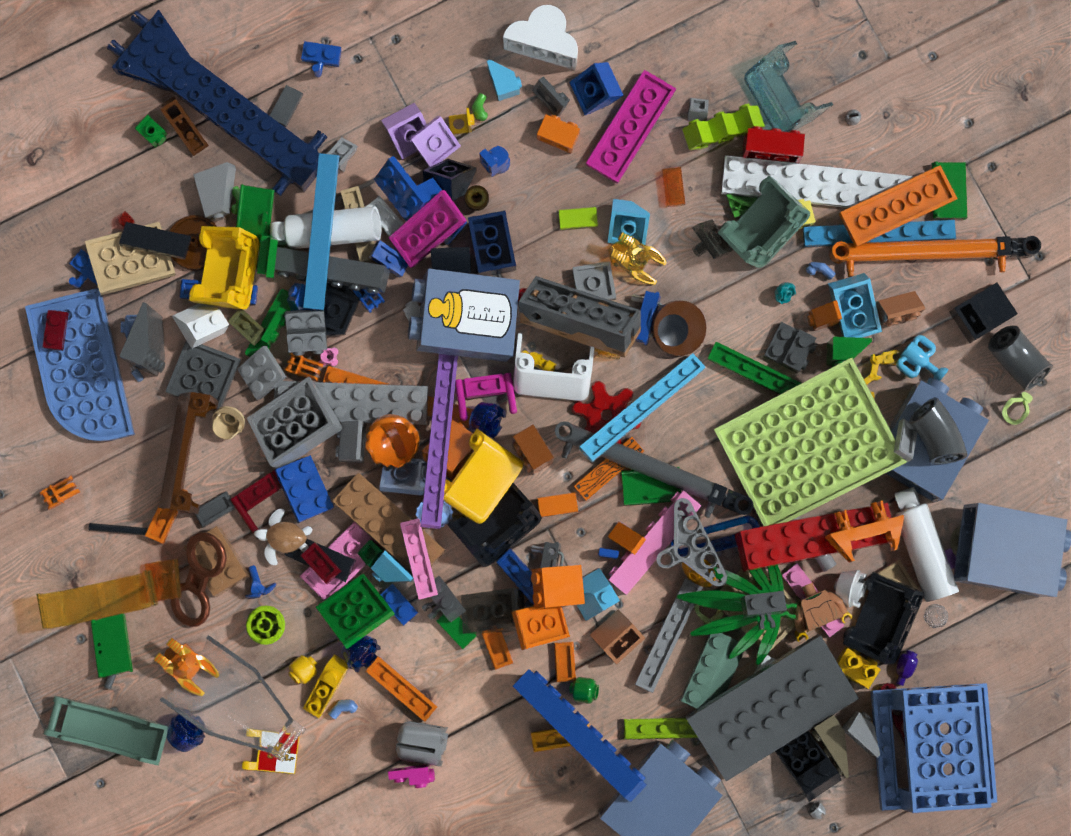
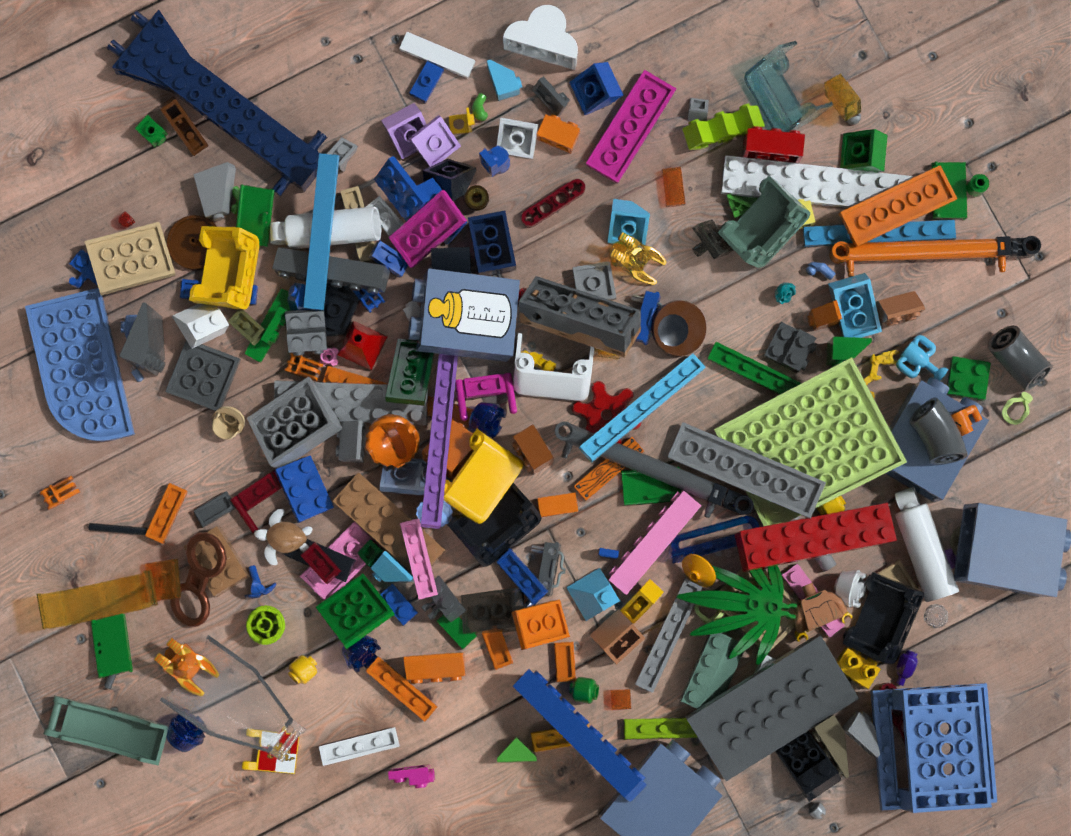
(55, 330): dark red plate -> none
(155, 240): black piece -> none
(188, 408): reddish brown windscreen -> none
(261, 372): light grey plate -> none
(267, 255): green slope -> none
(286, 105): dark grey tile -> none
(321, 55): blue plate -> none
(326, 686): yellow slope -> none
(342, 706): medium blue arm -> none
(359, 746): none -> white plate
(367, 350): none -> red slope
(409, 374): none -> dark green plate
(421, 743): light grey cylinder -> none
(426, 81): none -> blue plate
(435, 667): none -> orange slope
(437, 55): none -> white tile
(516, 752): none -> bright green slope
(517, 137): none -> white slope
(554, 204): none -> dark red beam
(557, 586): orange brick -> none
(578, 218): lime tile -> none
(620, 699): none -> clear orange plate
(626, 538): orange tile -> none
(642, 601): none -> yellow slope
(687, 537): light grey beam -> none
(747, 470): none -> light grey plate
(764, 605): dark grey brick -> none
(833, 506): none -> yellow head
(843, 97): none -> clear yellow brick
(864, 150): none -> green slope
(883, 525): orange hose -> none
(905, 440): light grey tile -> none
(962, 420): none -> orange piece
(968, 378): none -> green plate
(977, 185): none -> green brick
(983, 312): black slope -> none

